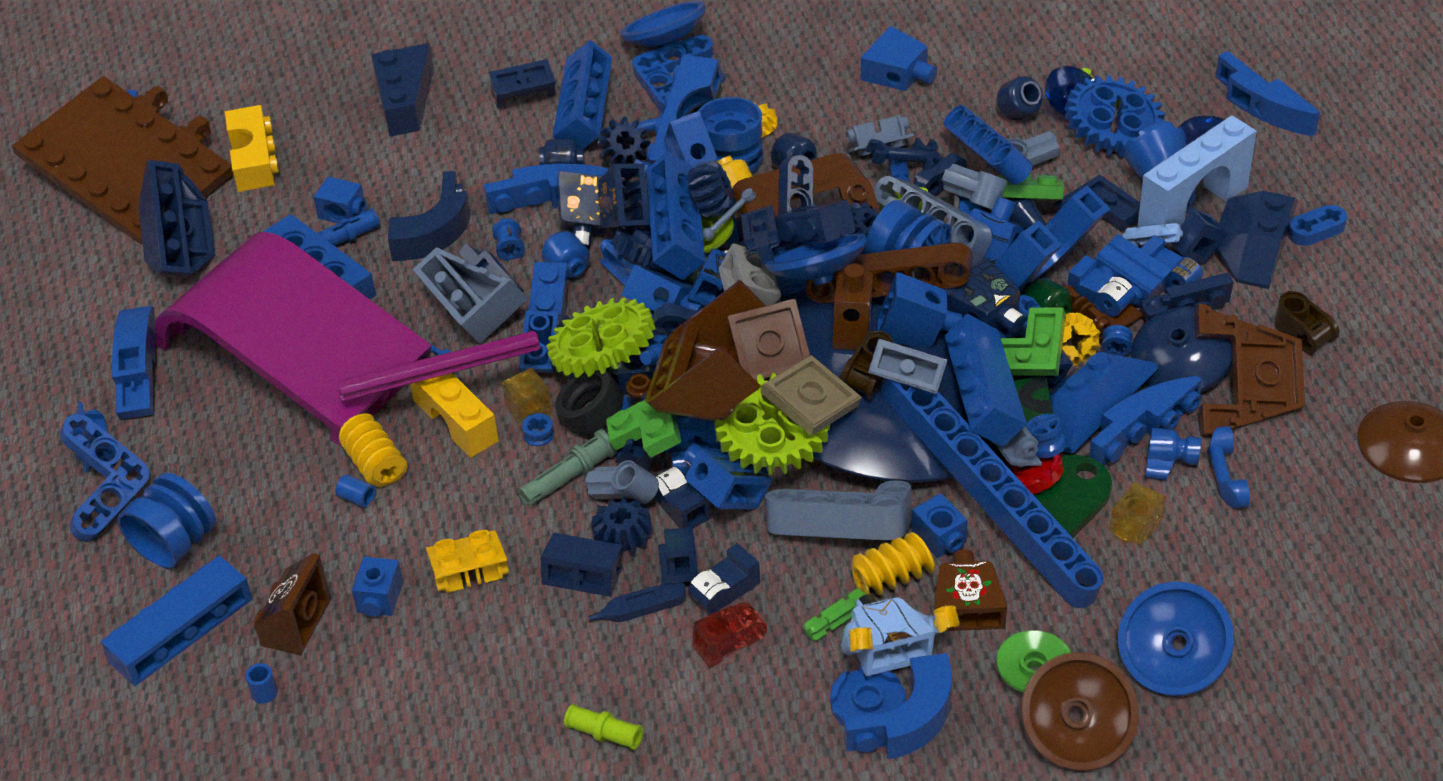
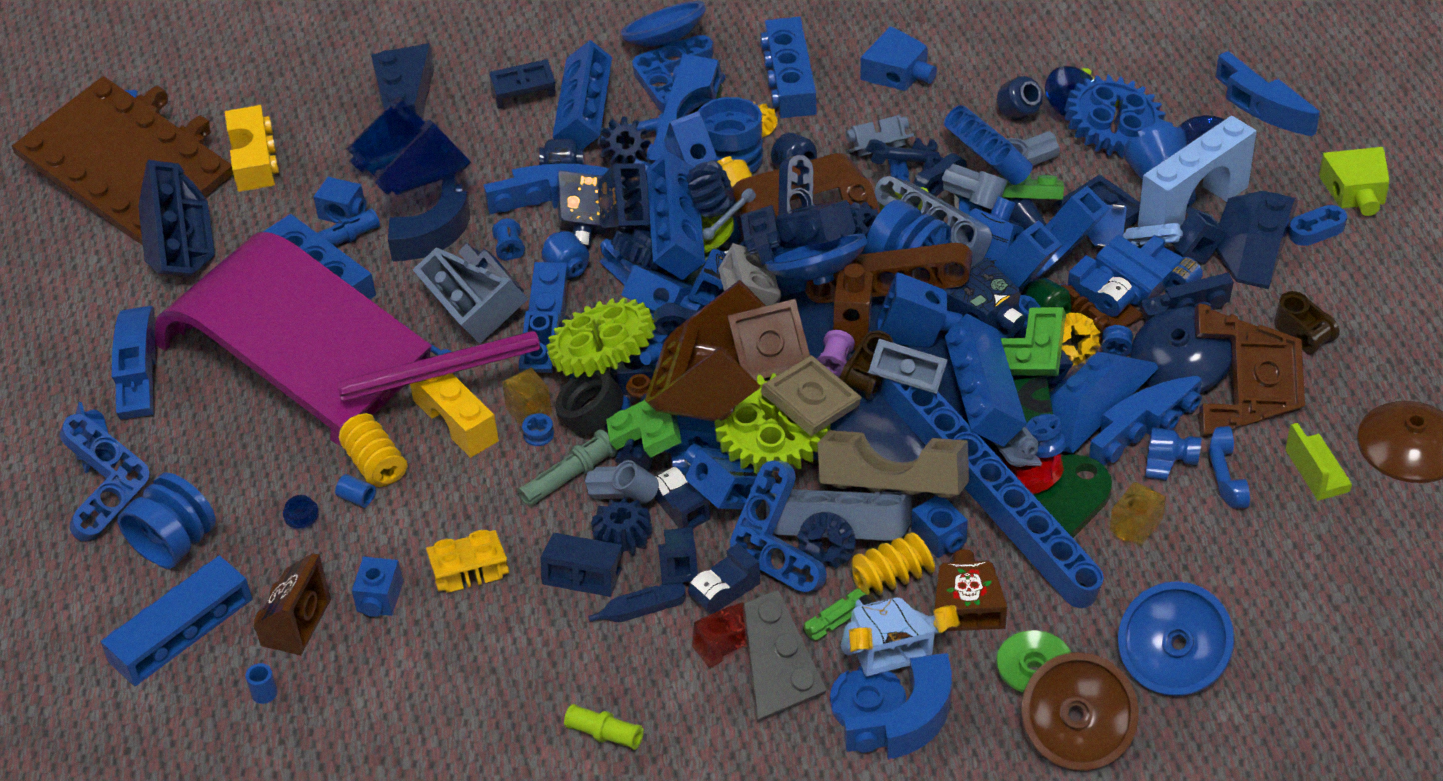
(300, 511): none -> clear blue plate
(405, 151): none -> clear blue windscreen
(762, 530): none -> blue beam
(779, 659): none -> dark grey wing
(789, 67): none -> blue brick
(837, 347): none -> medium lavender bush
(839, 532): none -> dark blue gear
(850, 461): none -> dark tan arch
(1109, 226): none -> blue piece
(1316, 464): none -> lime panel
(1356, 178): none -> lime torso

